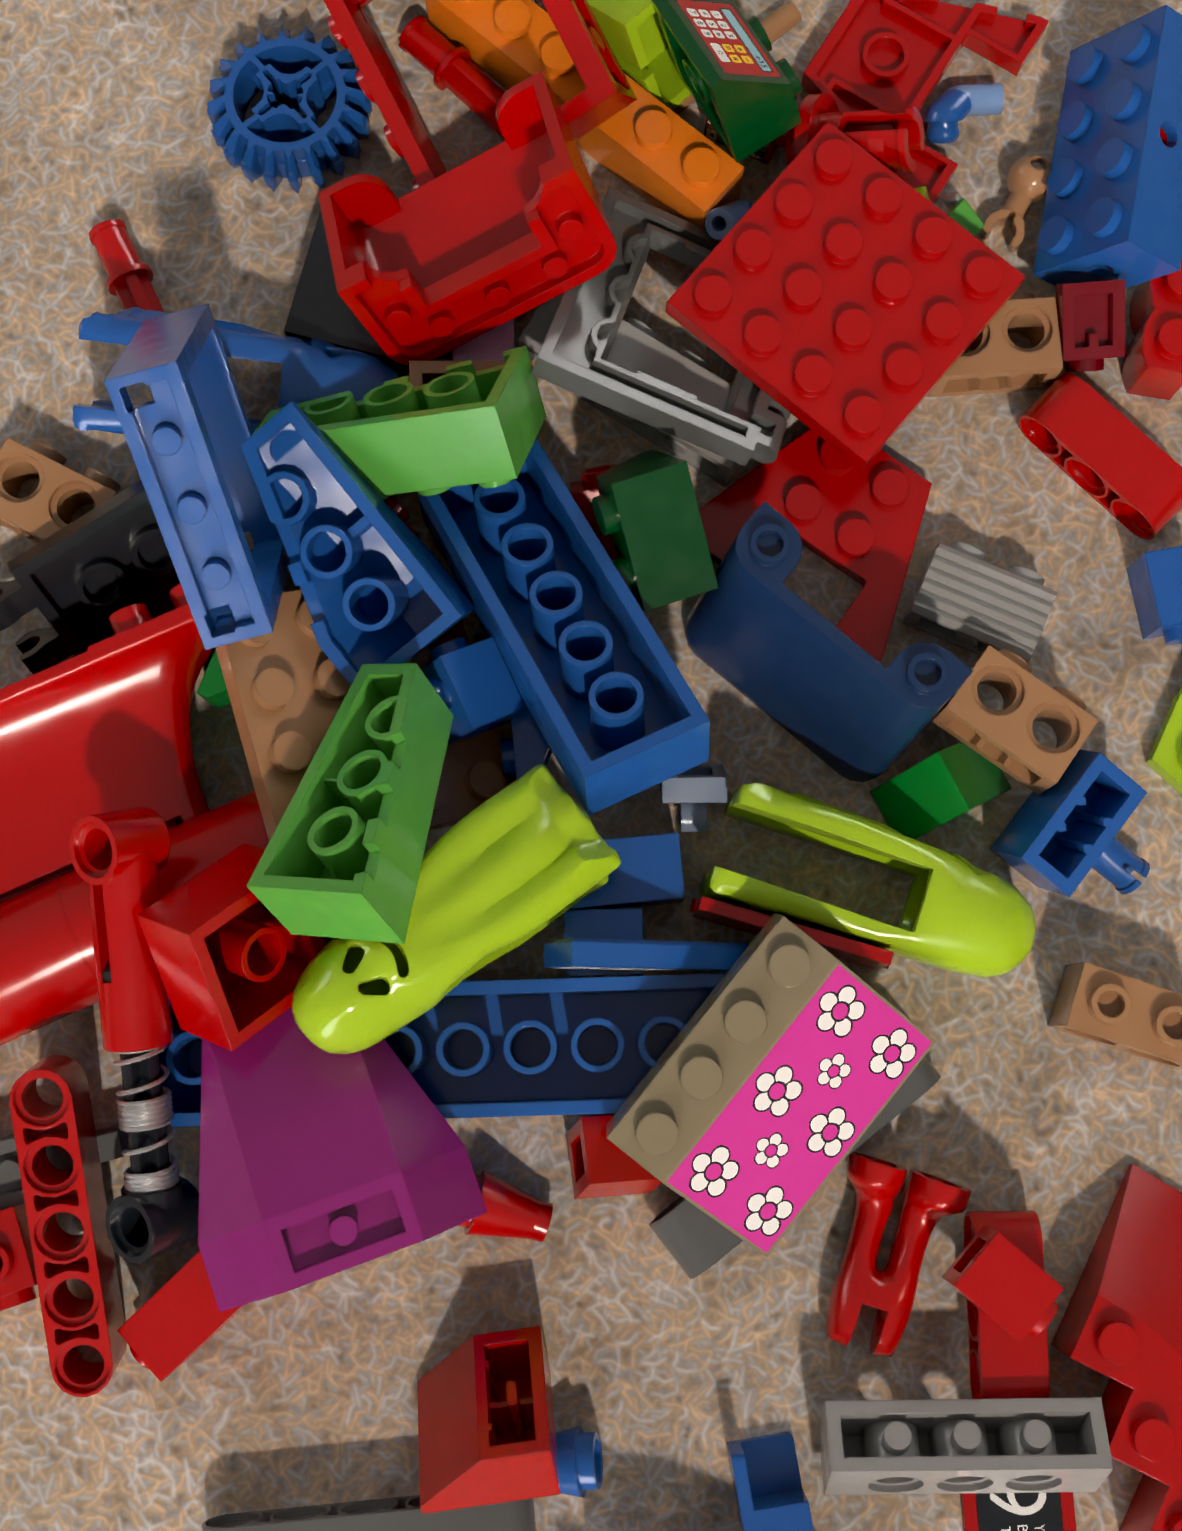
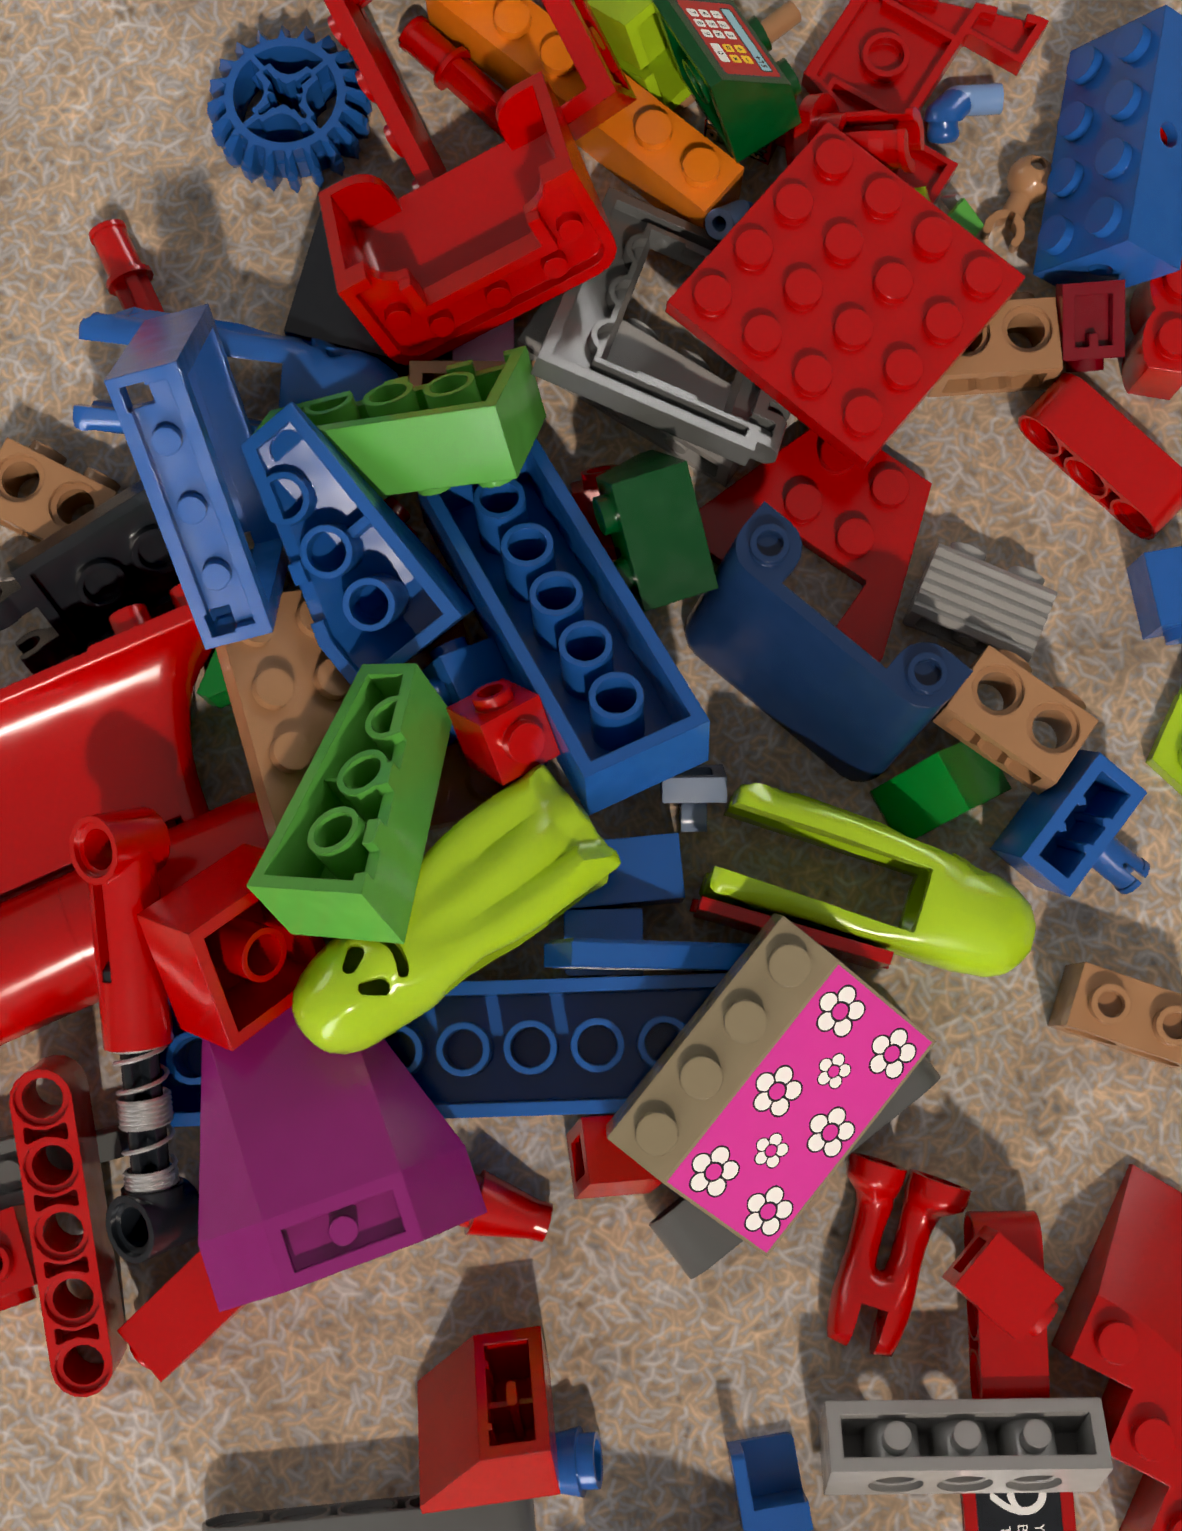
(503, 730): none -> red brick

